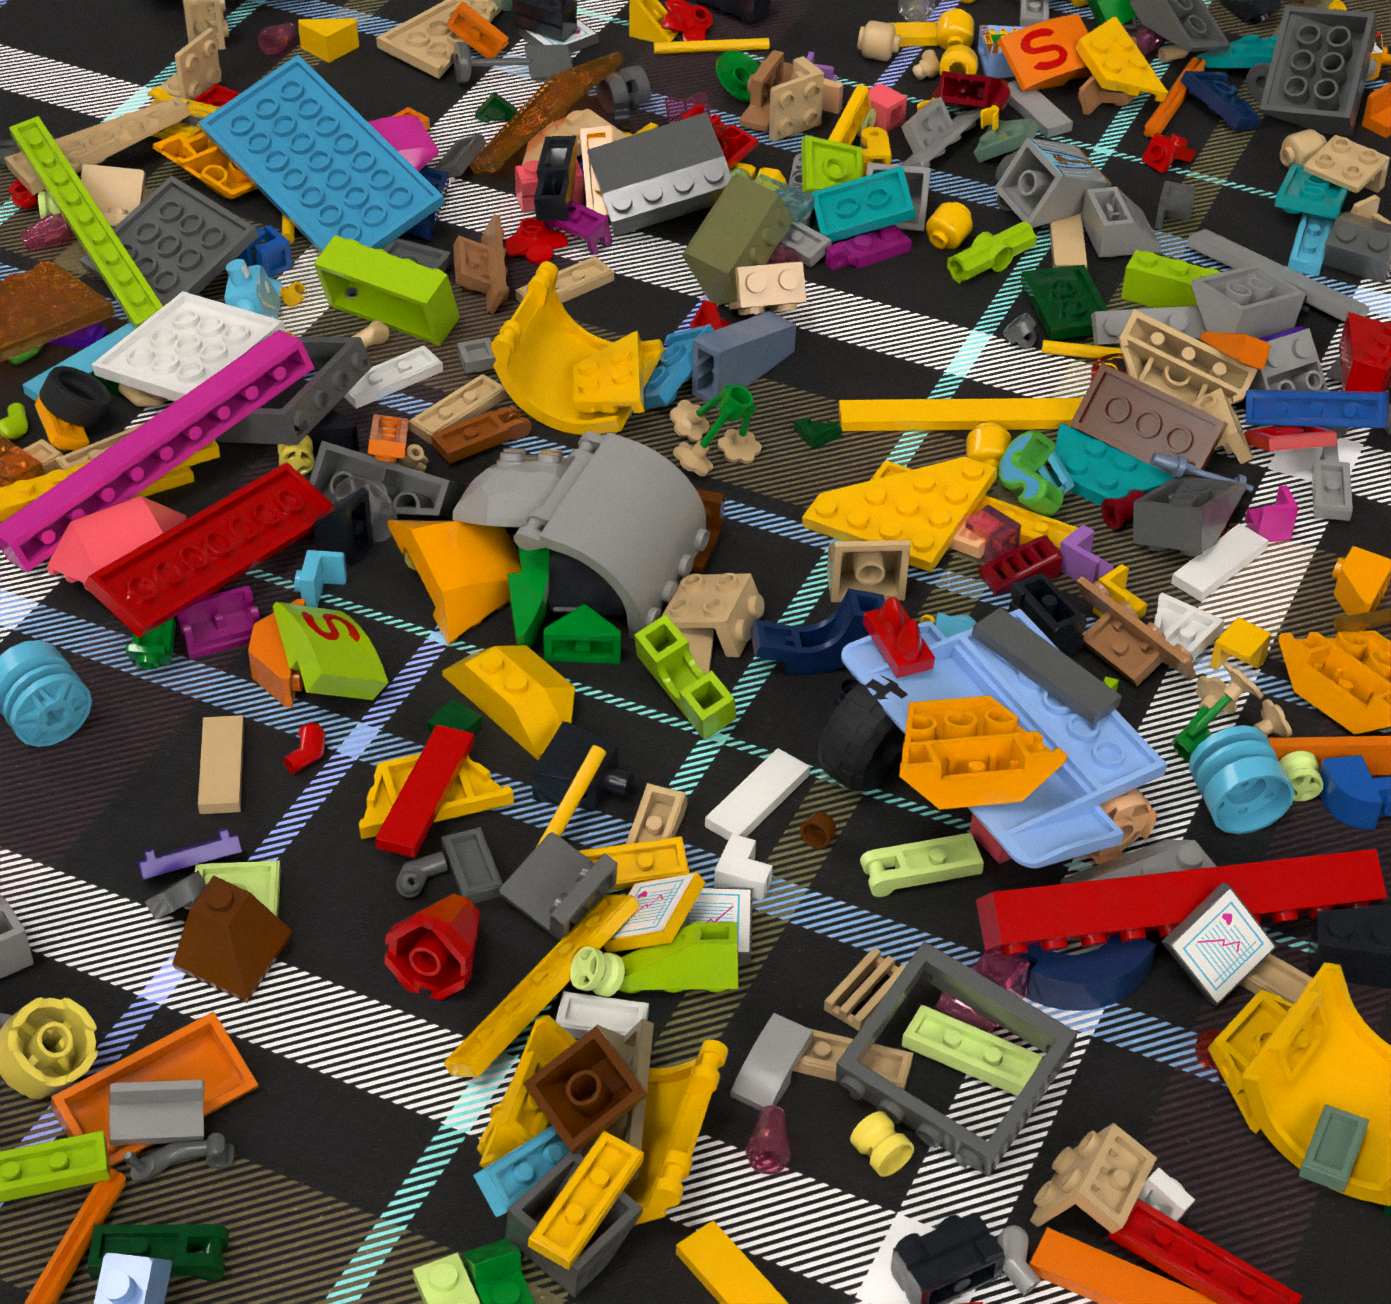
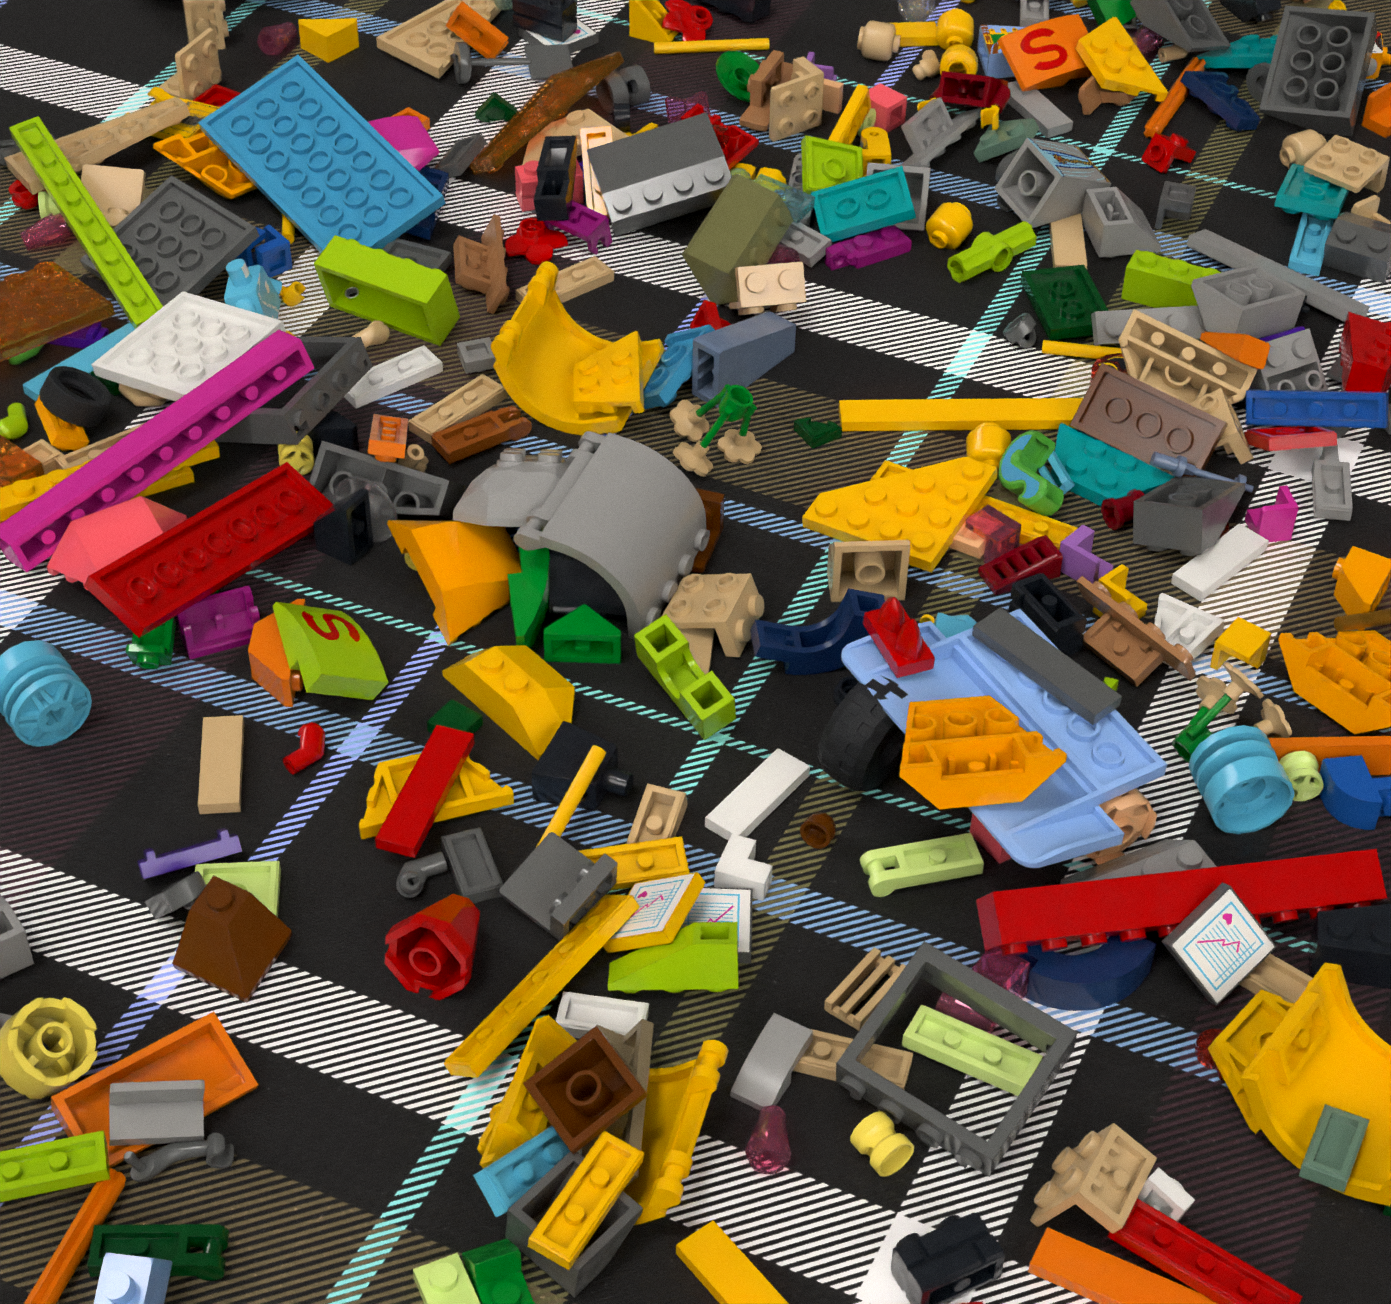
(317, 570): medium azure bracket -> none
(597, 971): yellowish green wheel -> none
(1015, 1246): light grey arm -> none

